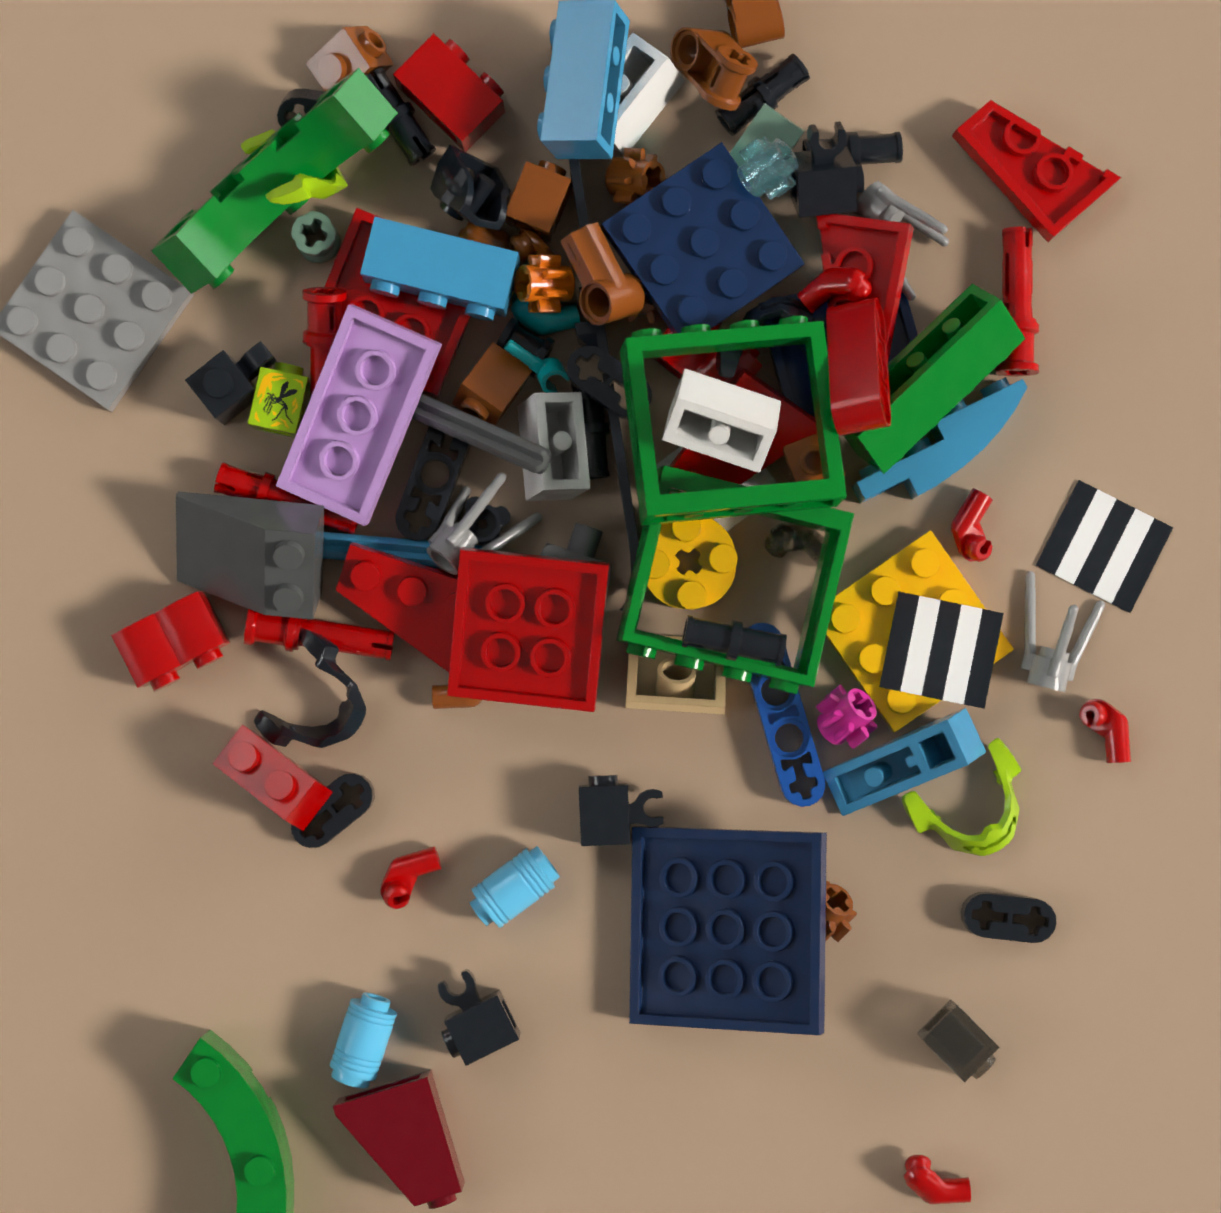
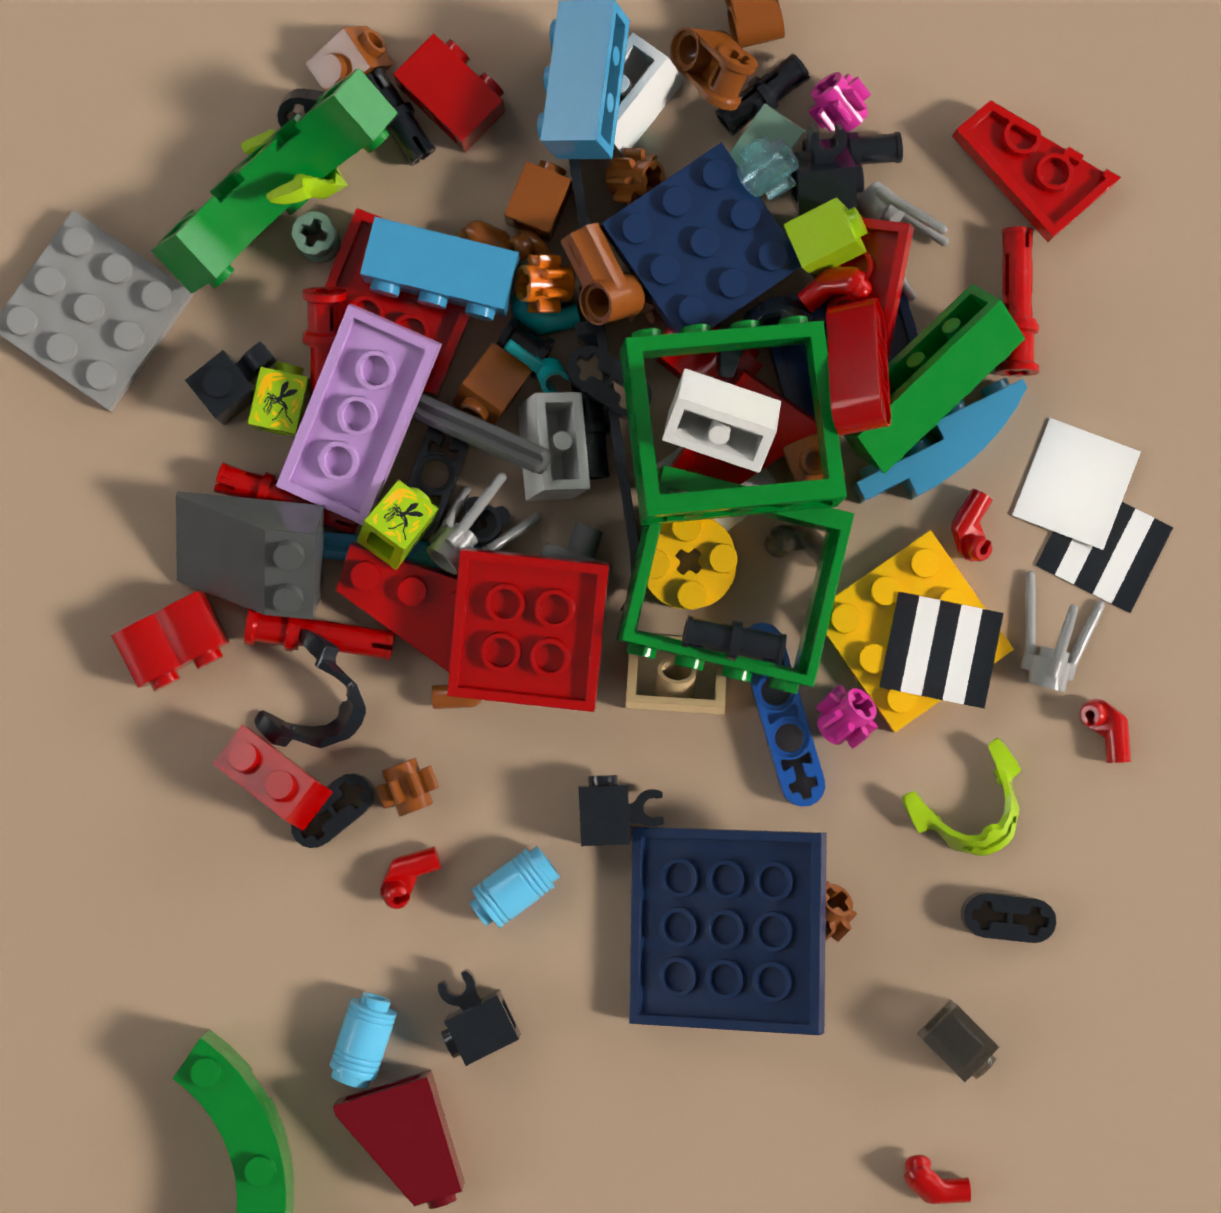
(397, 523): none -> lime brick
(407, 787): none -> dark orange gear
(473, 194): black hand -> none
(827, 236): none -> lime brick
(839, 100): none -> dark pink gear
(905, 762): dark azure slope -> none
(1076, 483): none -> white sticker

